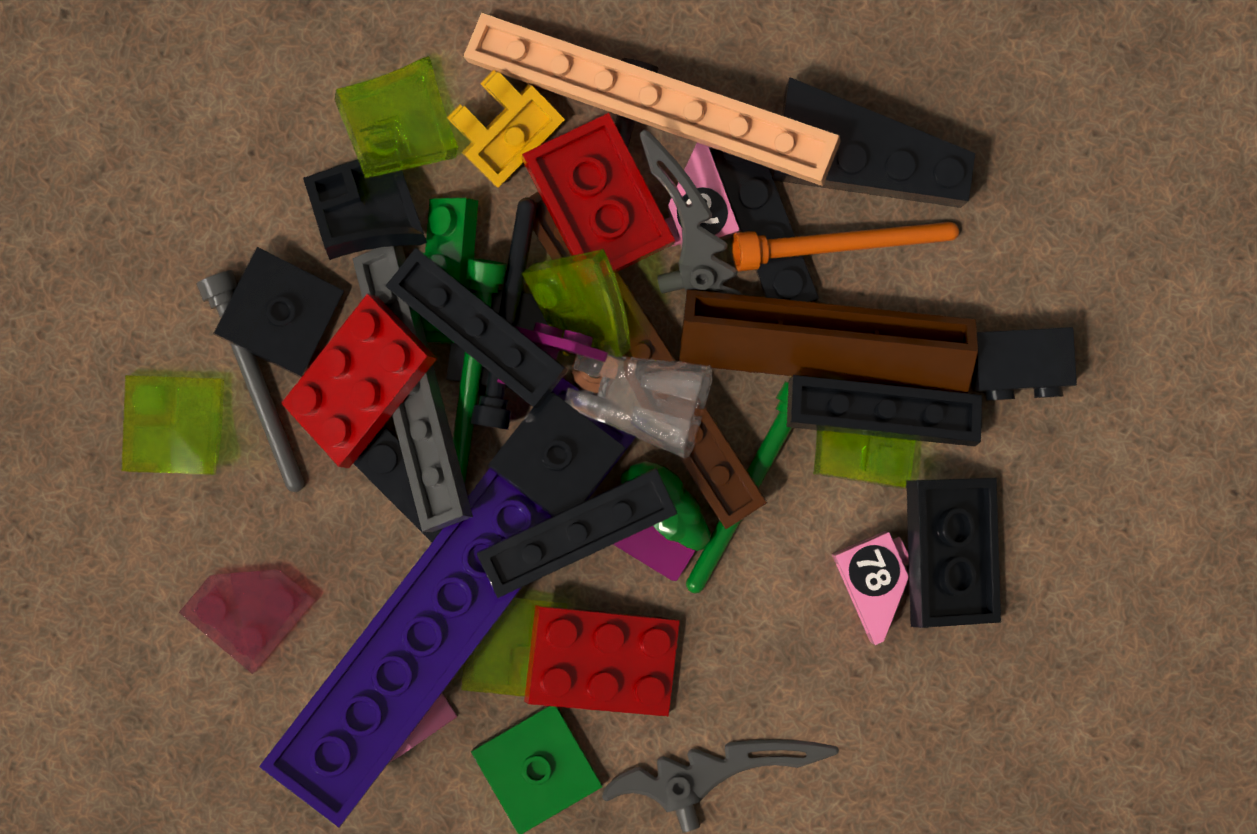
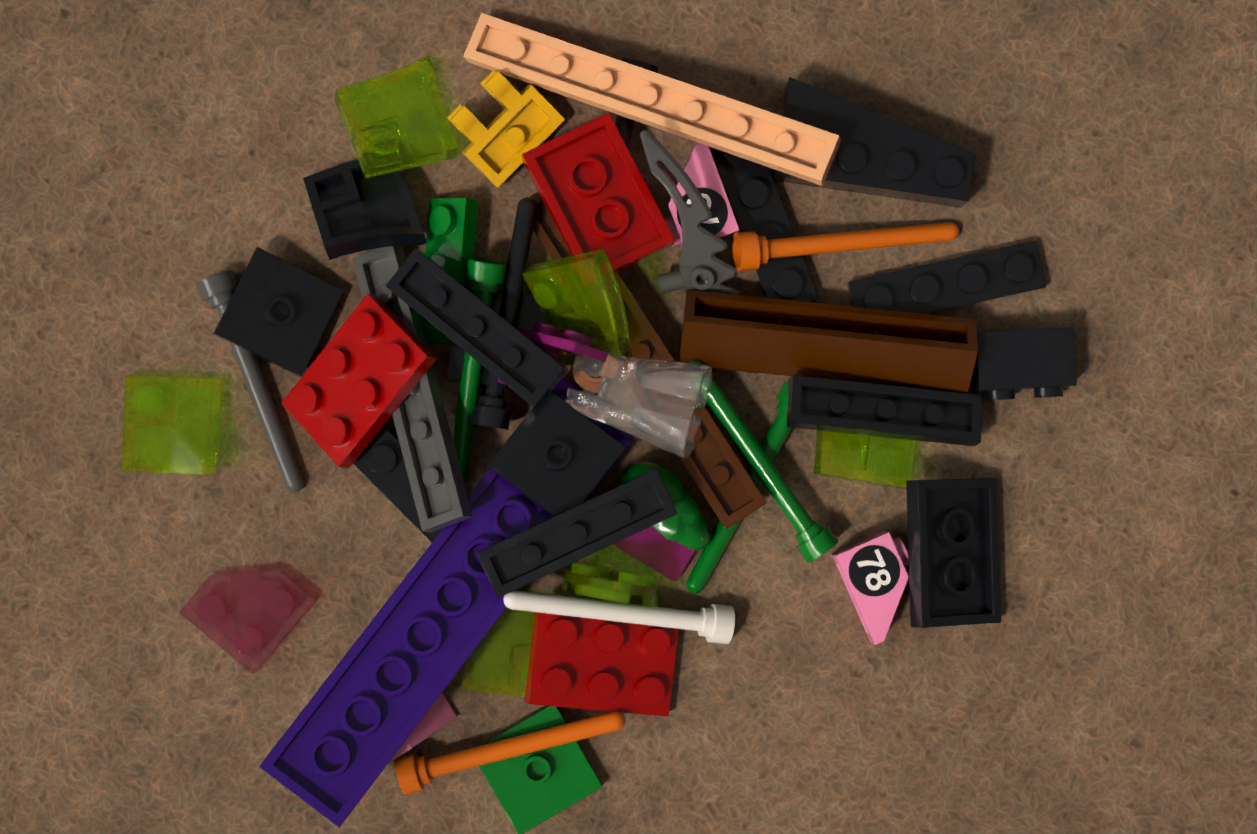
(417, 771): none -> orange piece
(595, 582): none -> clear neon green plate
(682, 786): dark grey piece -> none
(713, 623): none -> white piece
(812, 536): none -> green piece
(953, 281): none -> black plate

